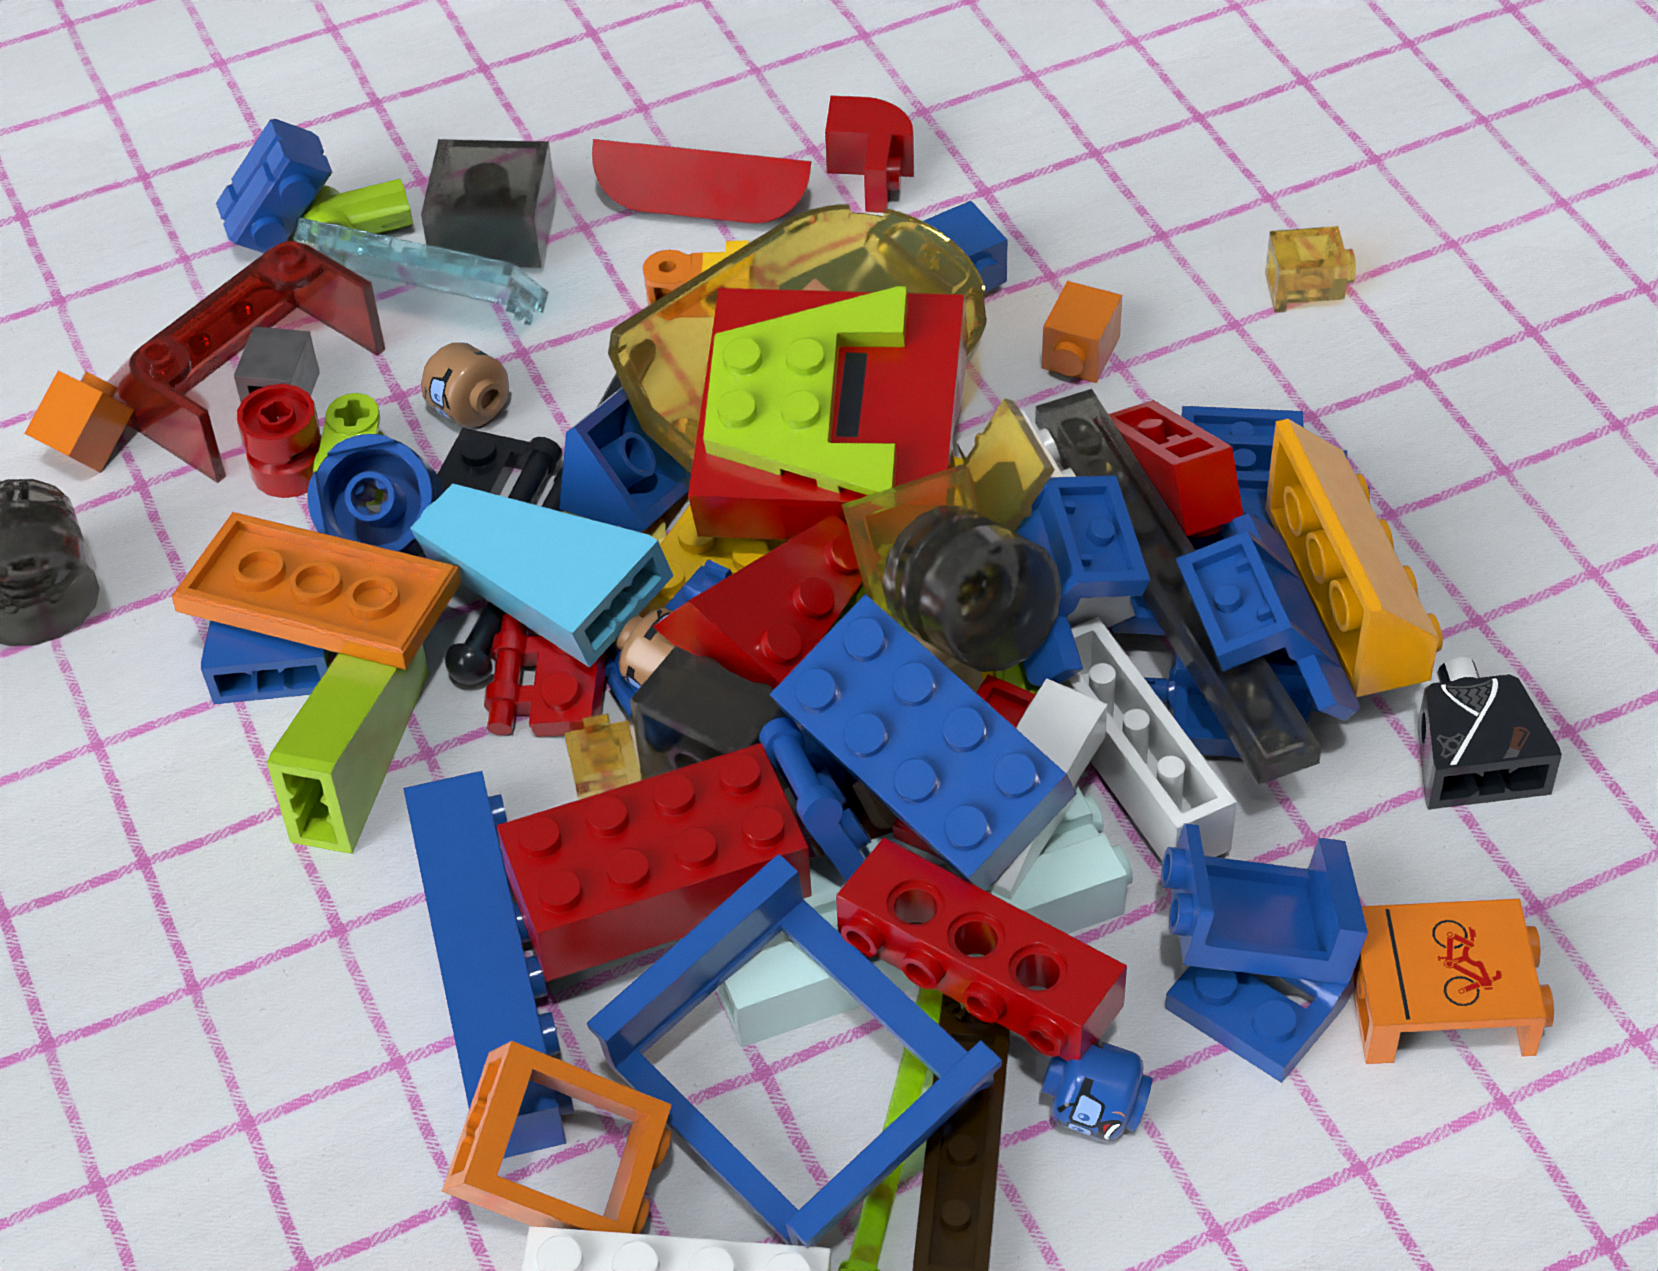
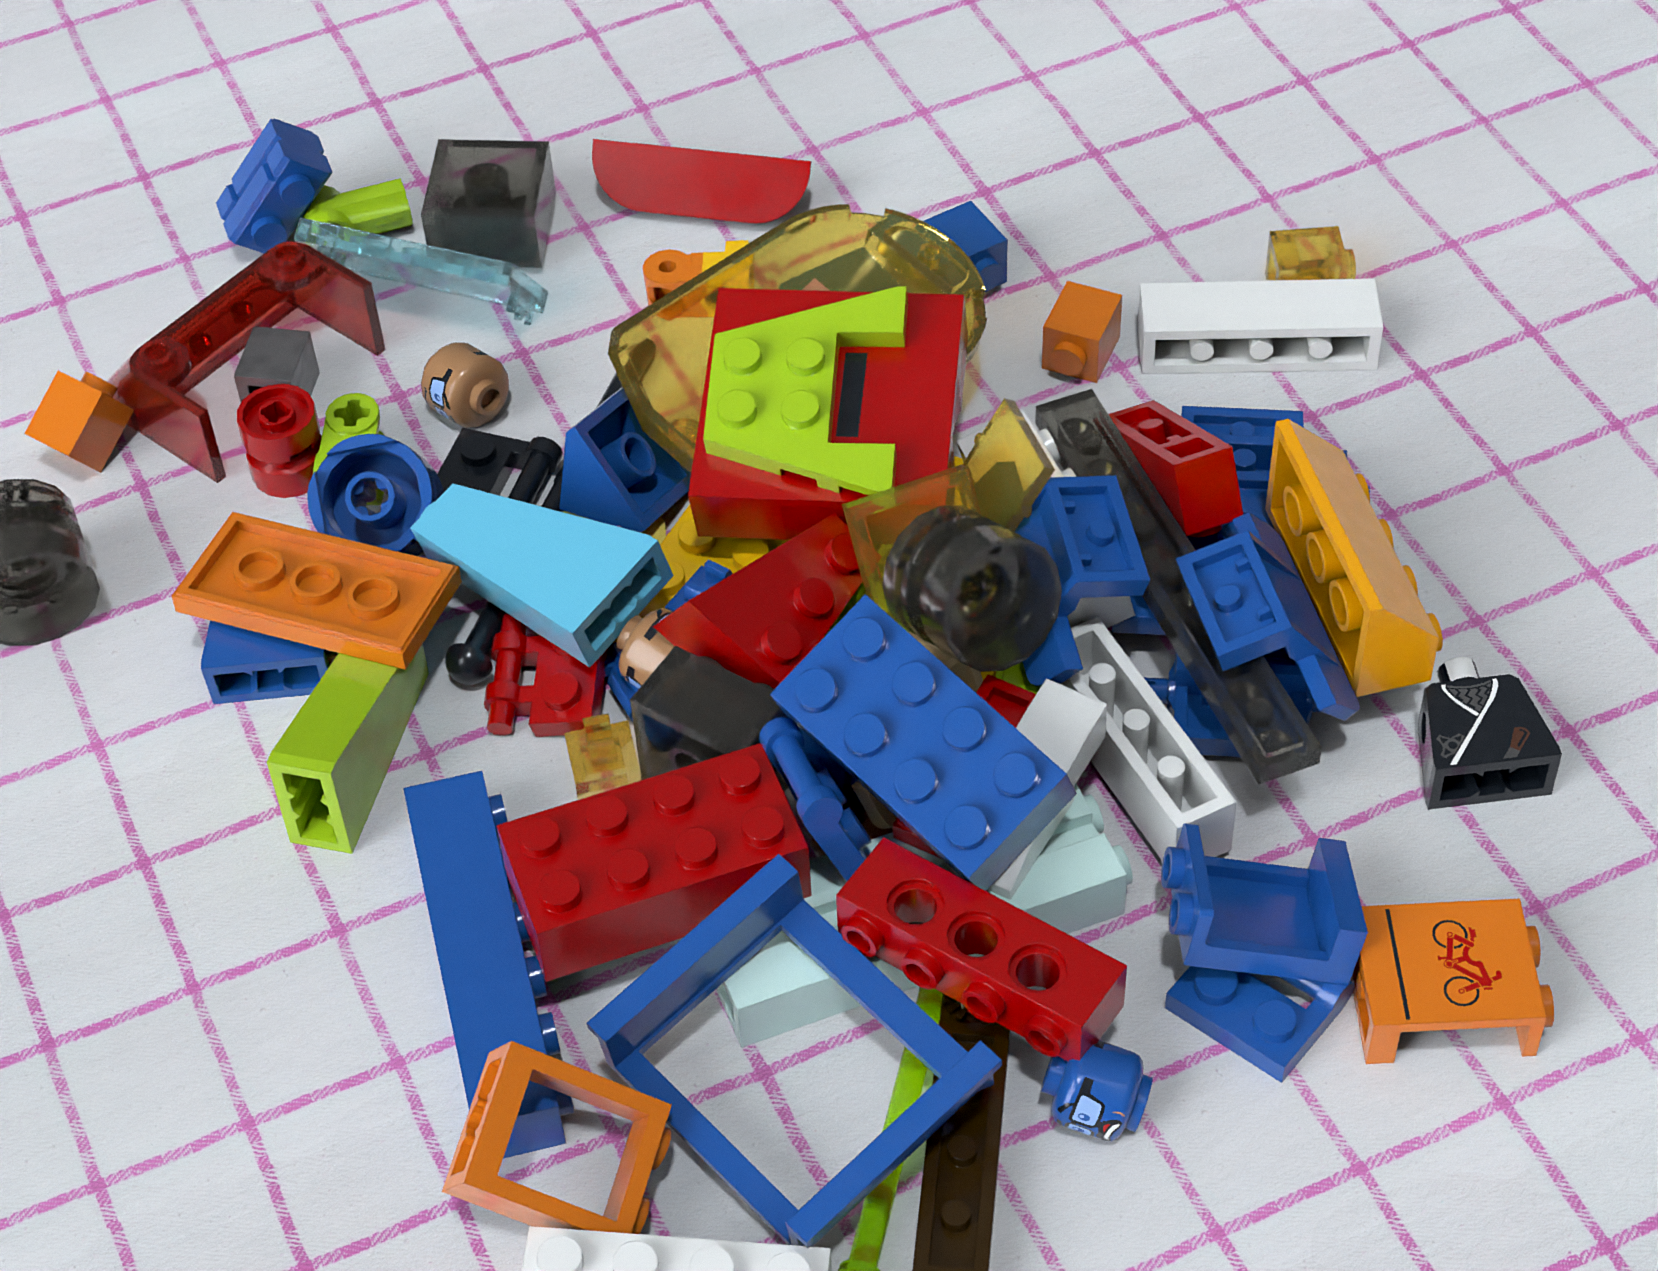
(872, 141): red brick -> none
(1259, 326): none -> white brick

